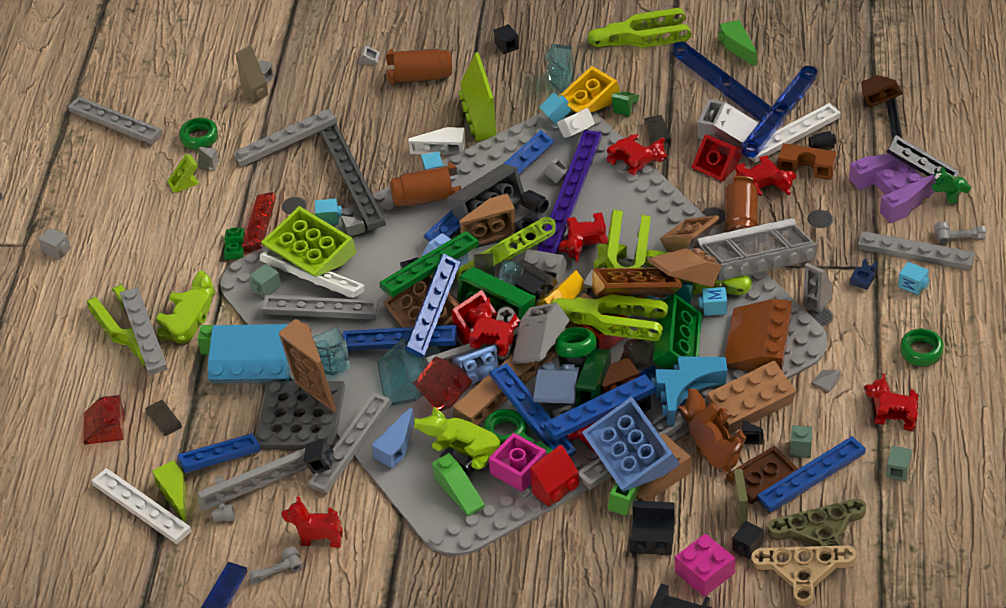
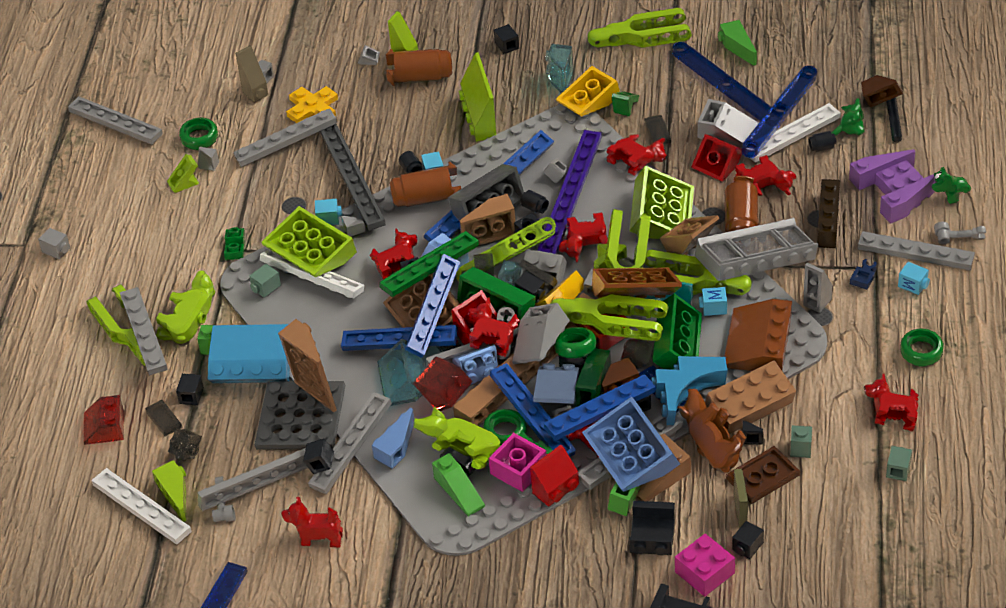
(184, 444): none -> clear smoke brick
(189, 389): none -> black brick
(218, 453): blue plate -> none
(259, 221): clear red plate -> none
(291, 560): light grey brick -> none
(310, 104): none -> yellow plate
(320, 307): light grey plate -> none
(332, 351): clear light blue slope -> none
(390, 259): none -> red animal
(400, 35): none -> lime slope
(410, 162): none -> black brick
(445, 140): white slope -> none
(555, 107): medium azure brick -> none
(576, 123): white slope -> none
(663, 199): none -> lime slope
(688, 265): medium nougat slope -> none
(795, 156): dark orange arch -> none
(810, 529): olive beam -> none
(811, 474): blue plate -> none
(814, 566): tan beam -> none
(827, 379): light grey slope -> none
(828, 213): none -> dark brown brick
(851, 120): none -> green animal
(917, 158): plate -> none

